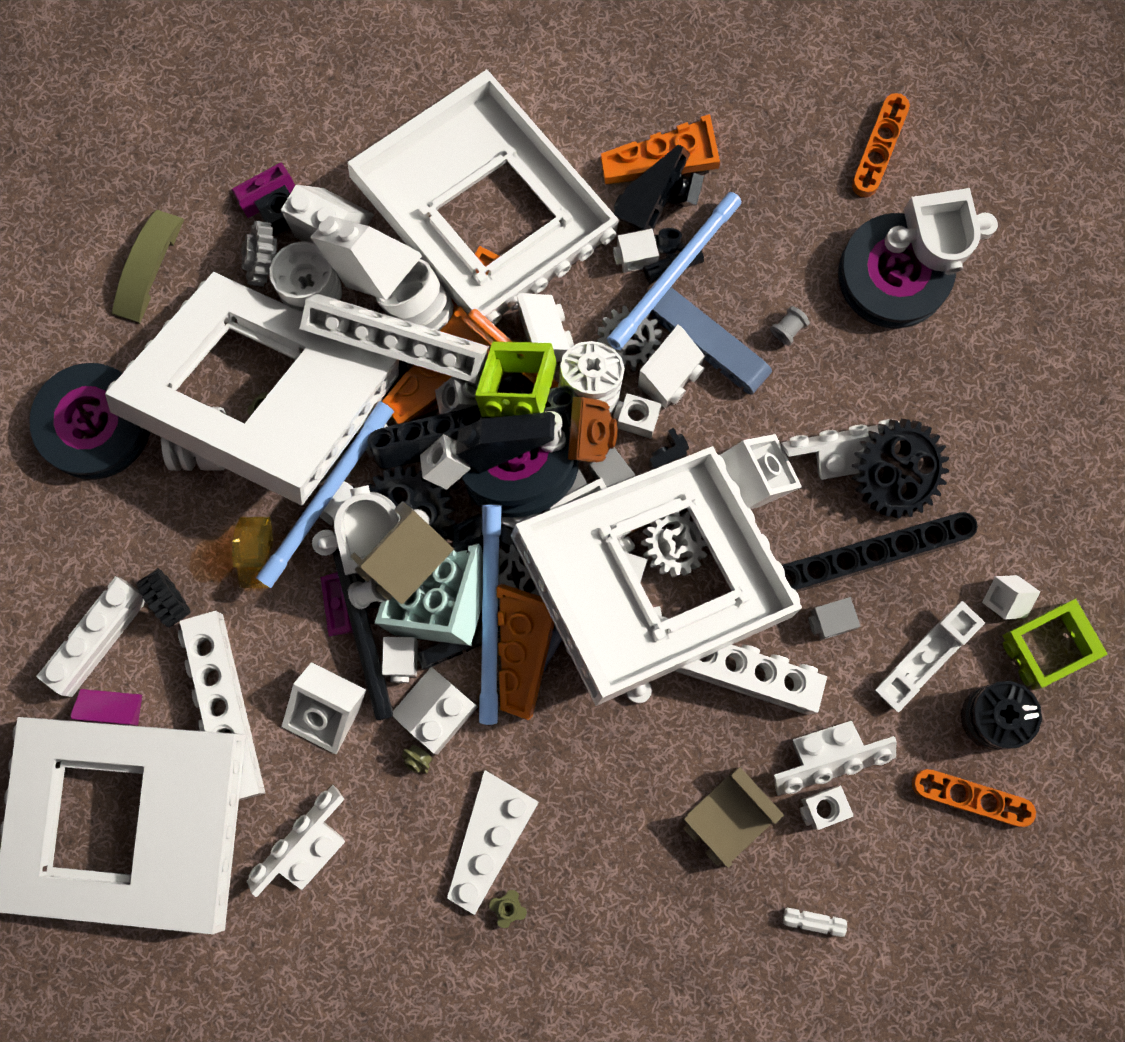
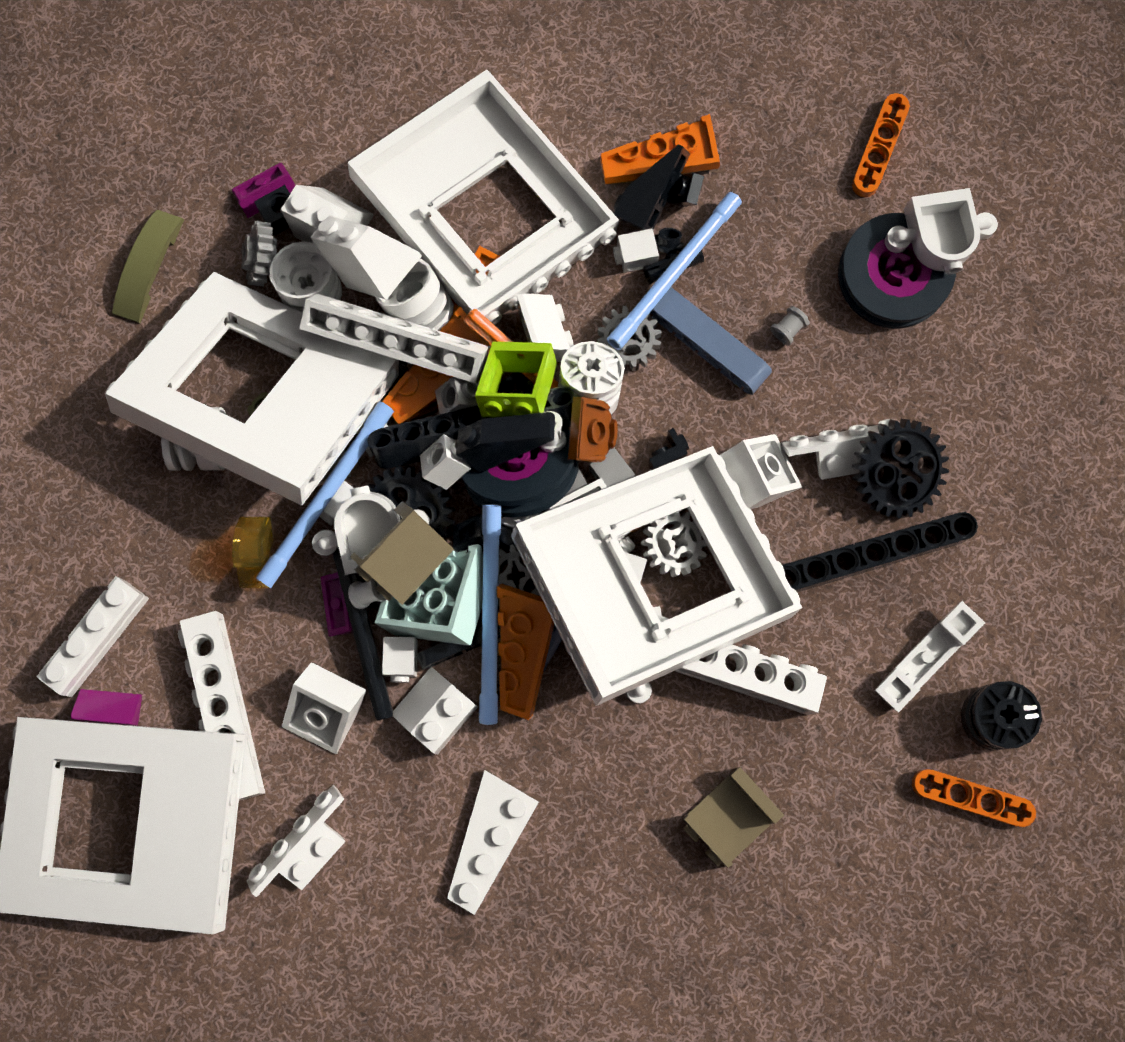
(60, 425): black wheel -> none
(163, 598): black tyre -> none
(416, 759): olive plate -> none
(517, 911): olive plate -> none
(643, 427): white brick -> none
(671, 368): white slope -> none
(815, 922): white axle -> none
(830, 755): white bracket -> none
(834, 619): light grey brick -> none
(839, 808): white brick -> none
(1011, 597): white panel -> none
(1081, 632): lime window -> none

